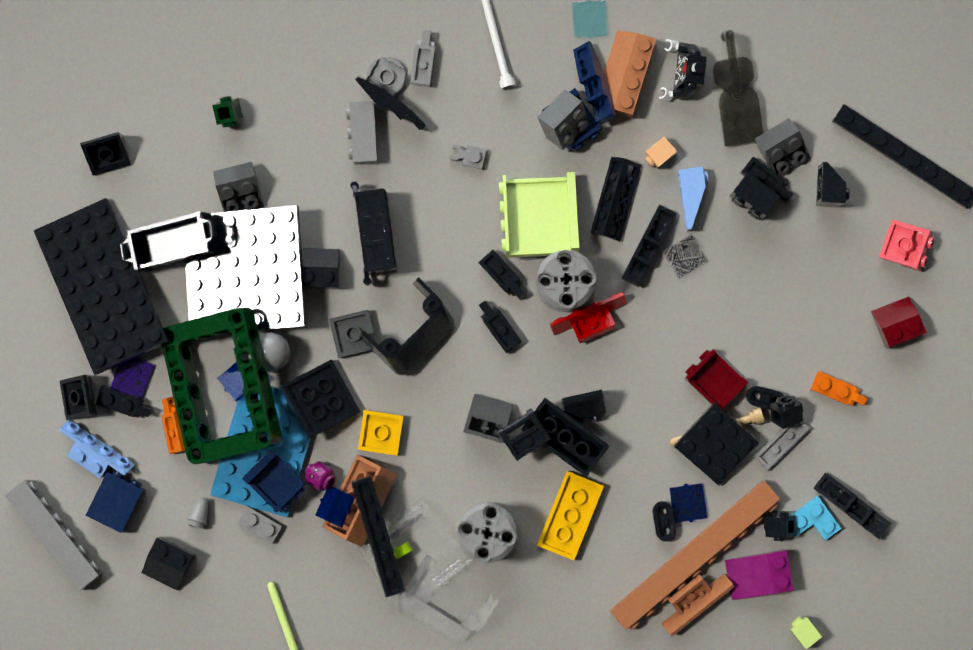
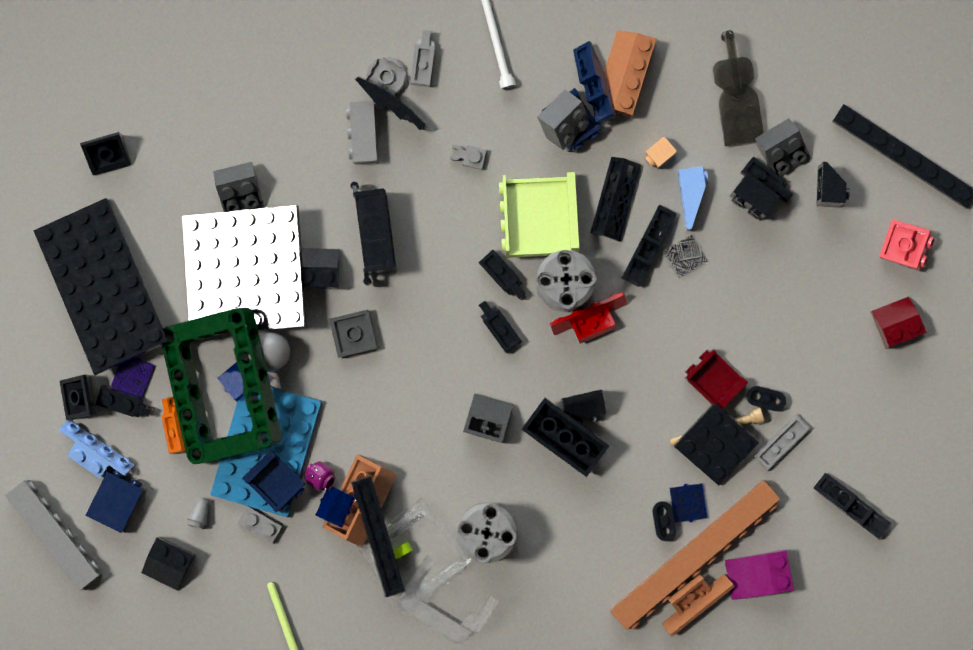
(170, 241): container -> none
(227, 111): dark green brick -> none
(319, 399): black plate -> none
(380, 432): yellow plate -> none
(405, 356): black windscreen -> none
(527, 440): black plate -> none
(570, 515): yellow plate -> none
(589, 19): clear light blue piece -> none
(689, 71): black torso -> none
(780, 525): black brick -> none
(786, 412): black brick -> none
(804, 631): yellowish green brick -> none
(816, 514): medium azure plate -> none
(837, 389): orange hinge -> none

